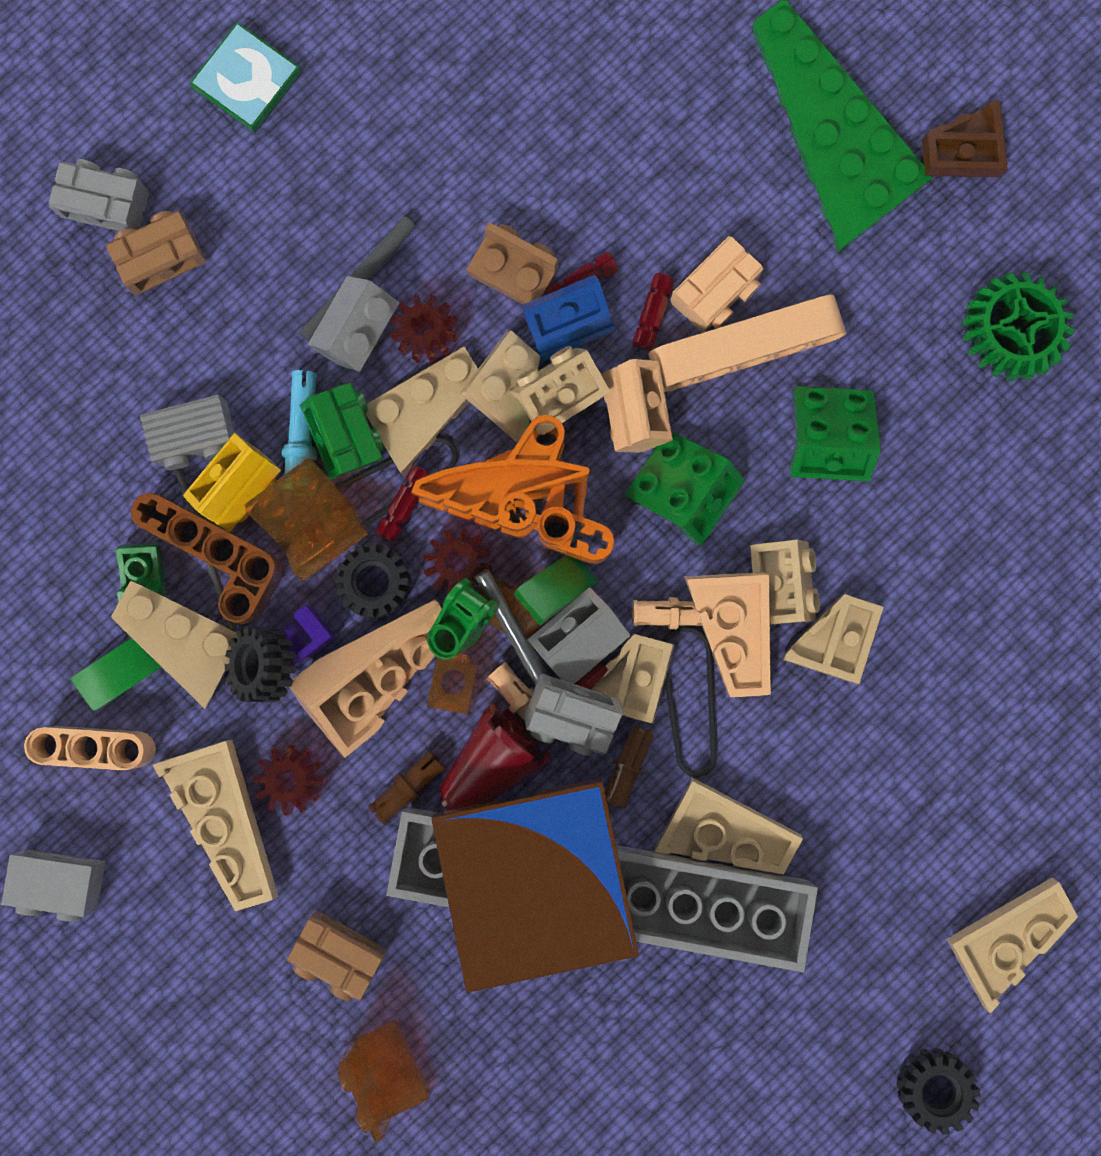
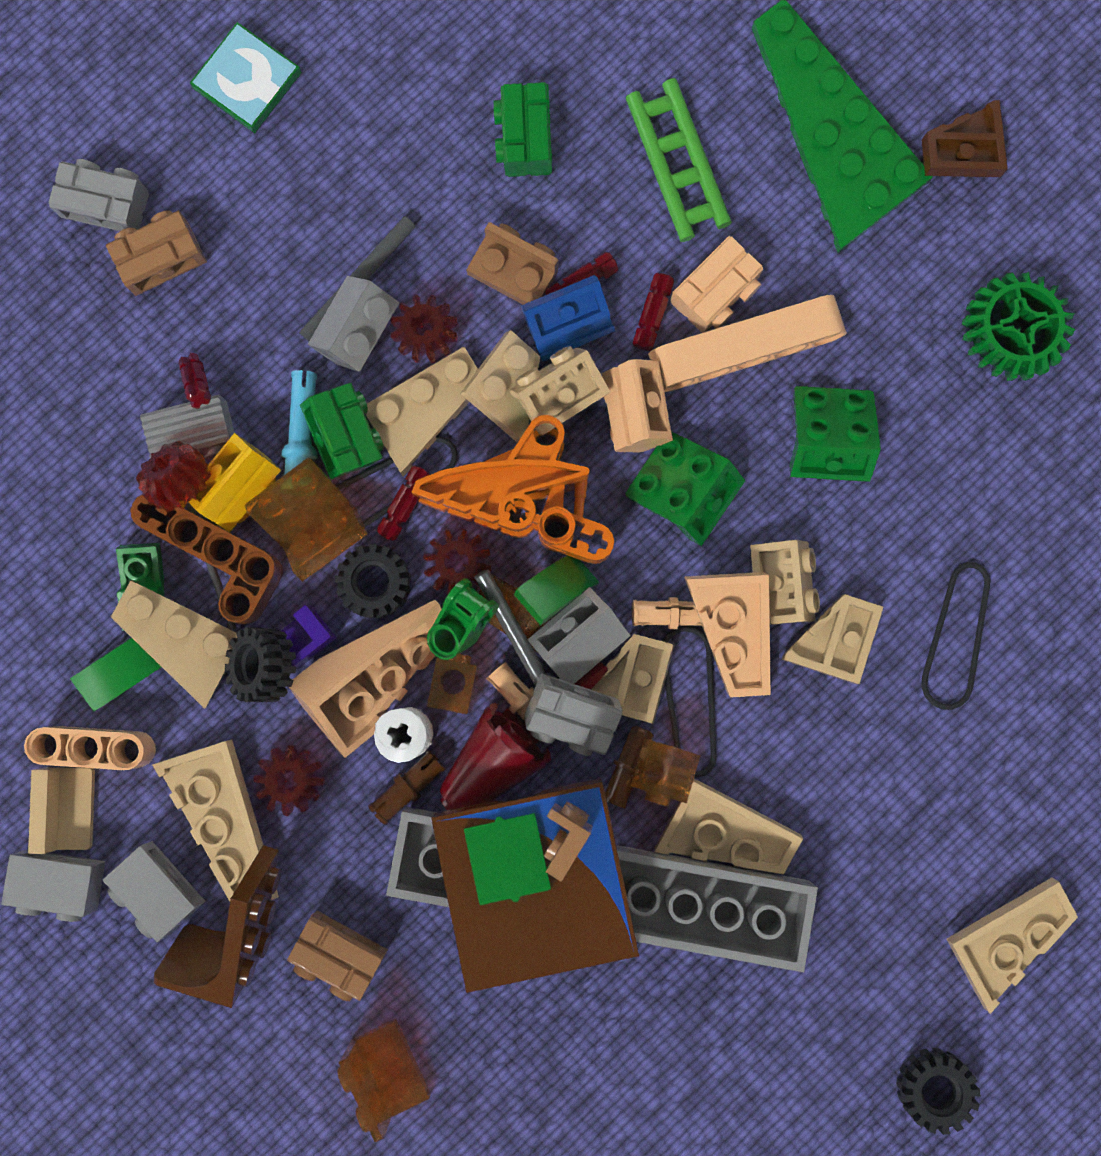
(61, 809): none -> tan panel
(152, 891): none -> light grey brick
(173, 476): none -> clear red gear
(194, 380): none -> dark red axle
(221, 963): none -> reddish brown bracket
(388, 738): none -> white piece
(507, 858): none -> green piece
(525, 129): none -> green brick
(565, 845): none -> medium nougat bracket
(665, 772): none -> clear orange brick
(669, 182): none -> bright green bar
(977, 643): none -> black piece

